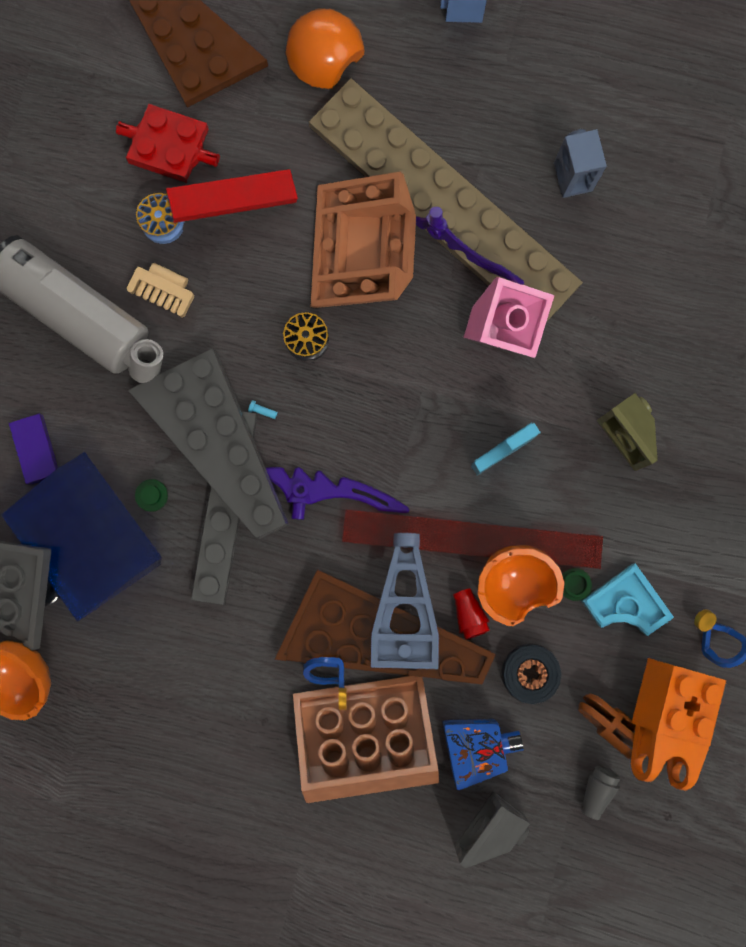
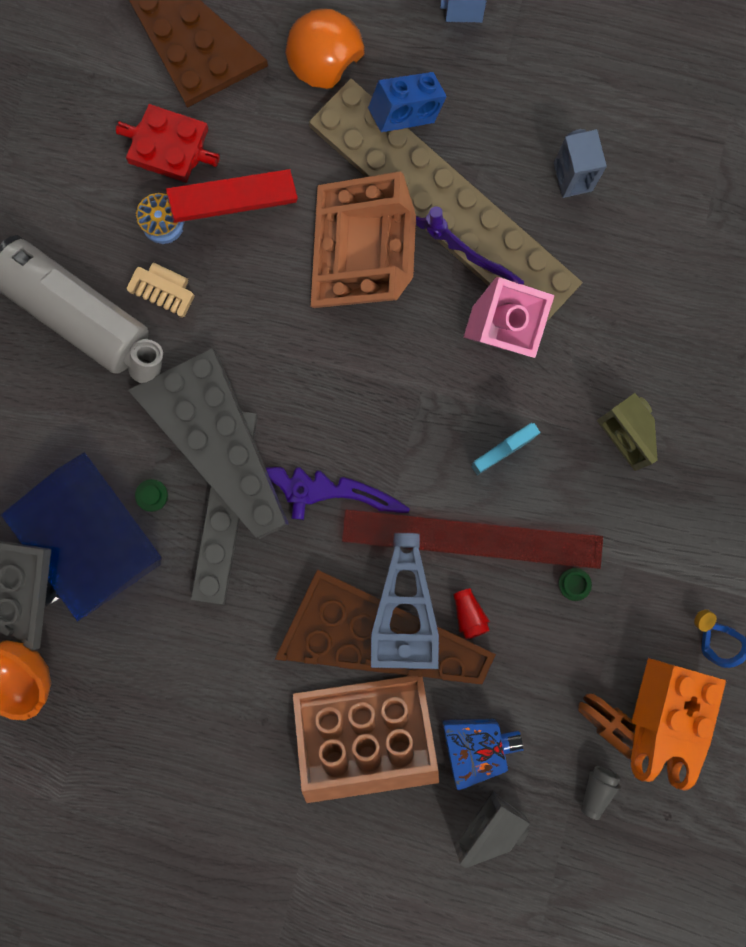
(33, 448): dark purple tile -> none
(261, 410): medium azure piece -> none
(306, 336): wheel -> none
(328, 662): blue piece -> none
(406, 101): none -> blue brick
(517, 582): orange cylinder -> none
(538, 689): black bush -> none
(629, 600): medium azure tile -> none

